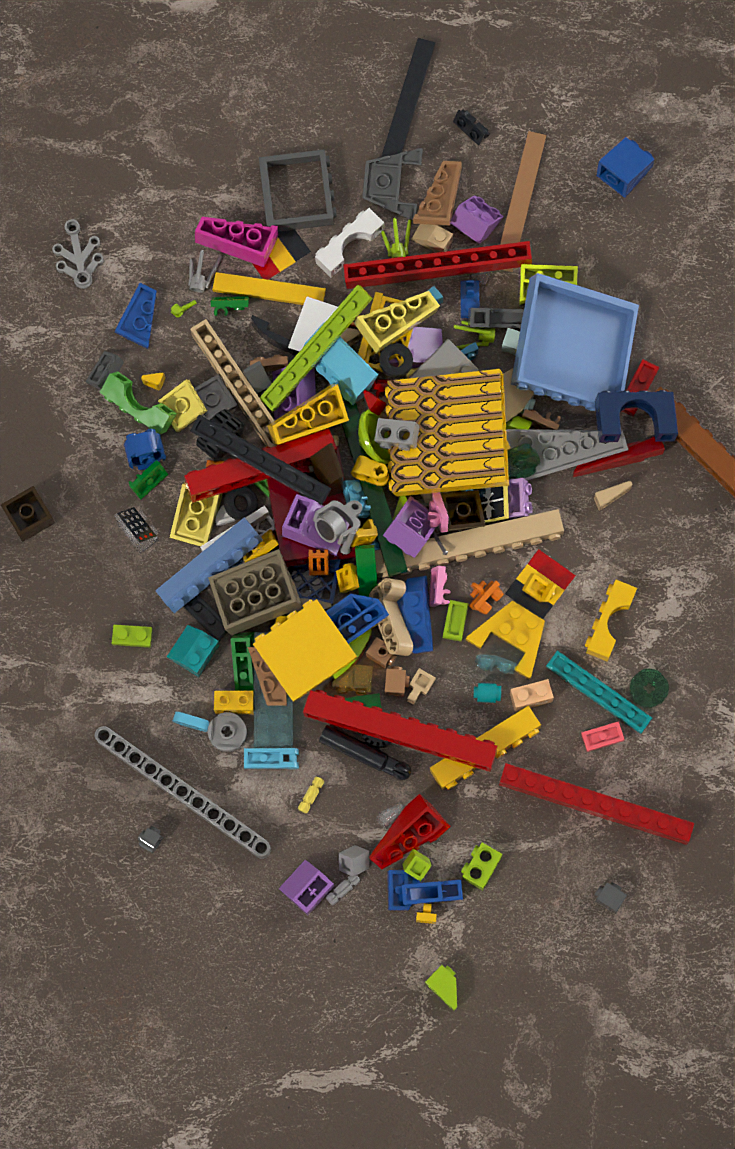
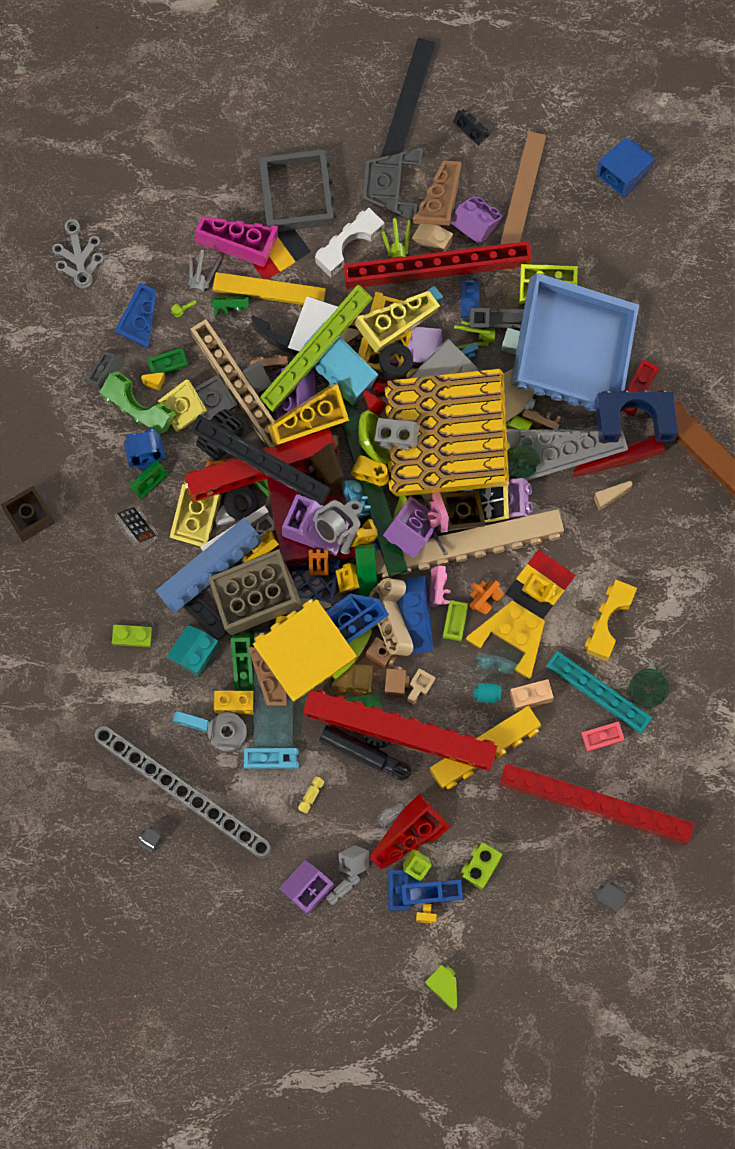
(168, 362): none -> green plate

